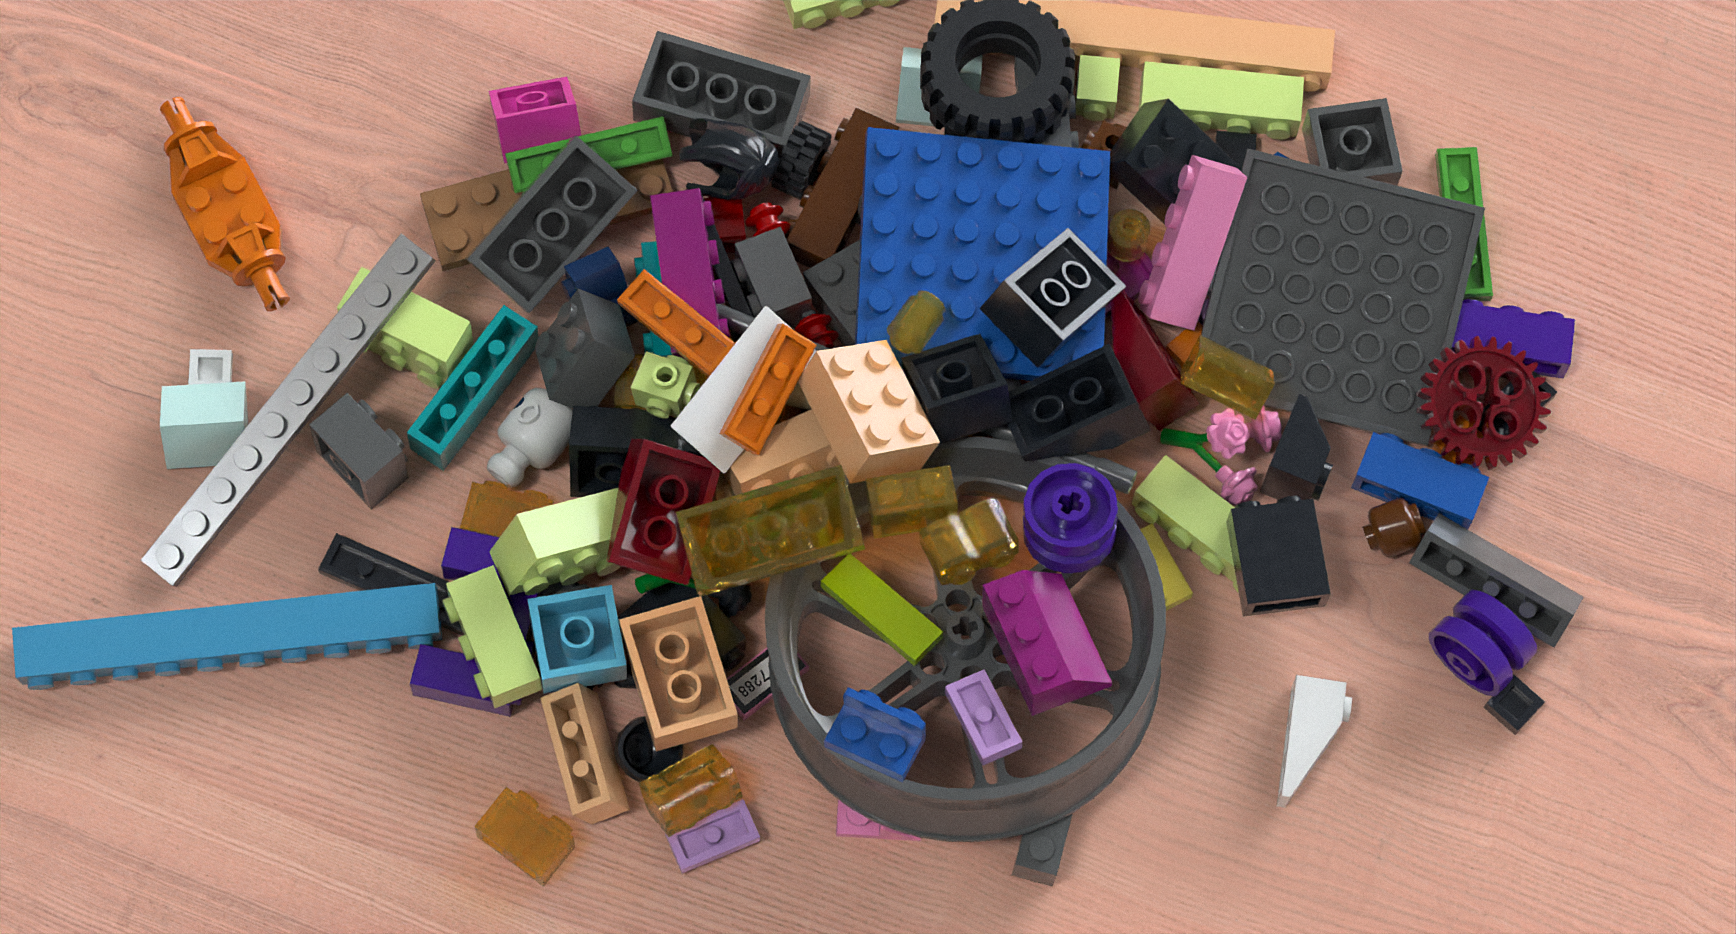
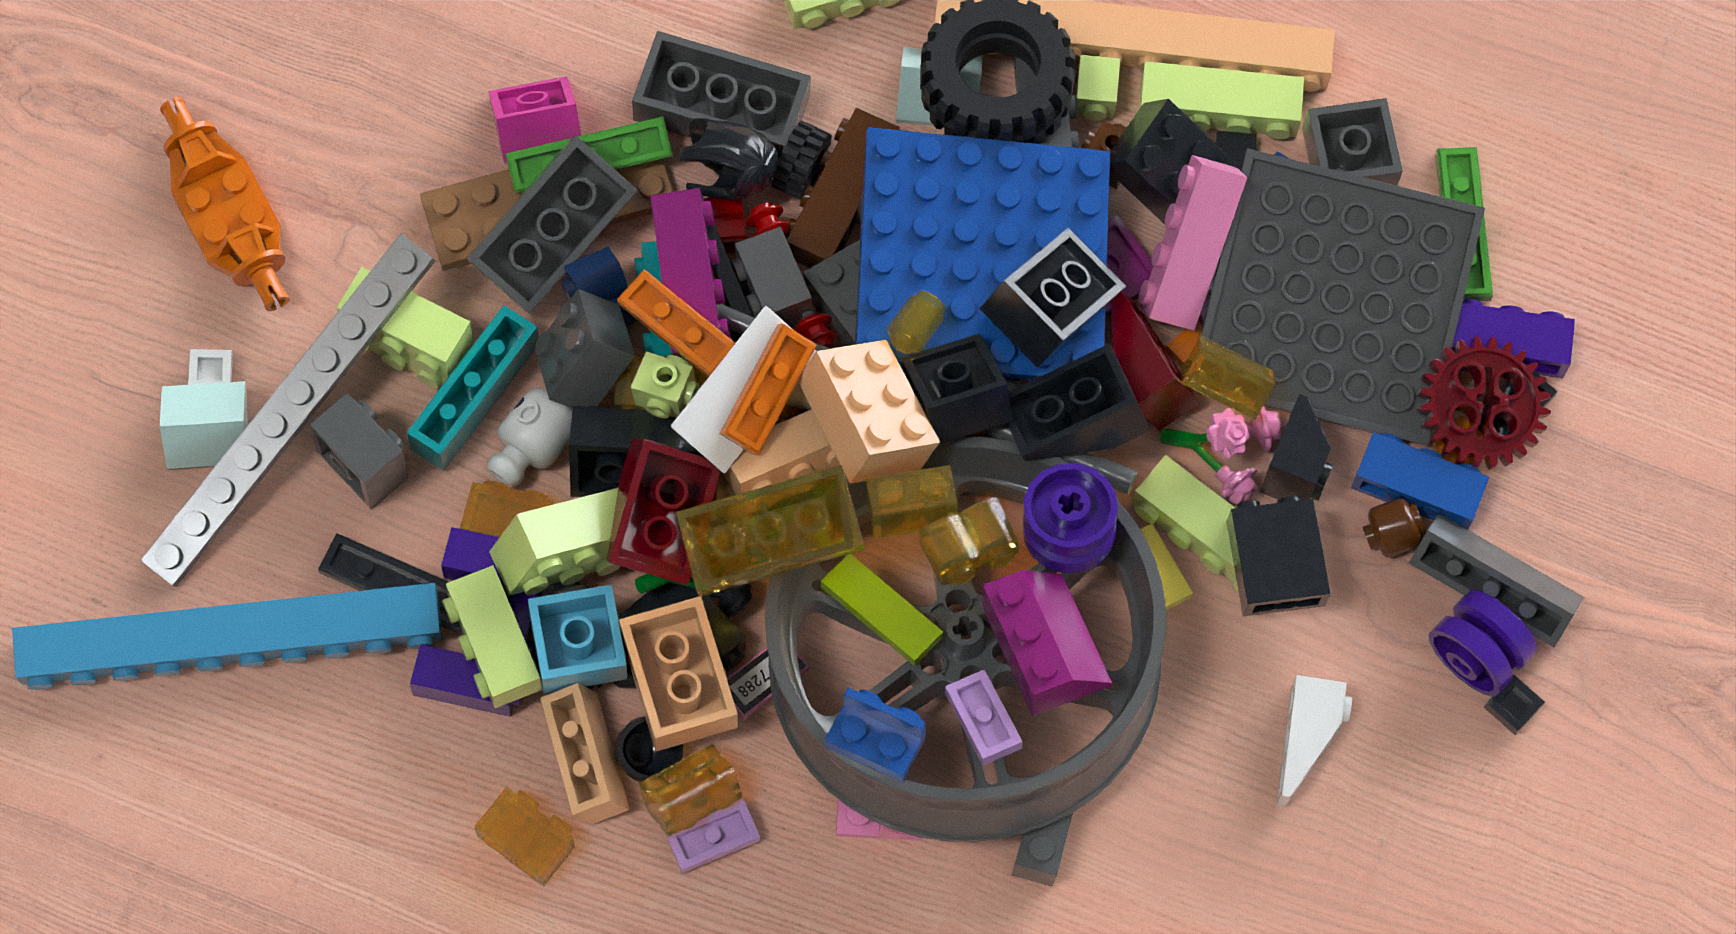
(1128, 235): clear yellow brick -> none

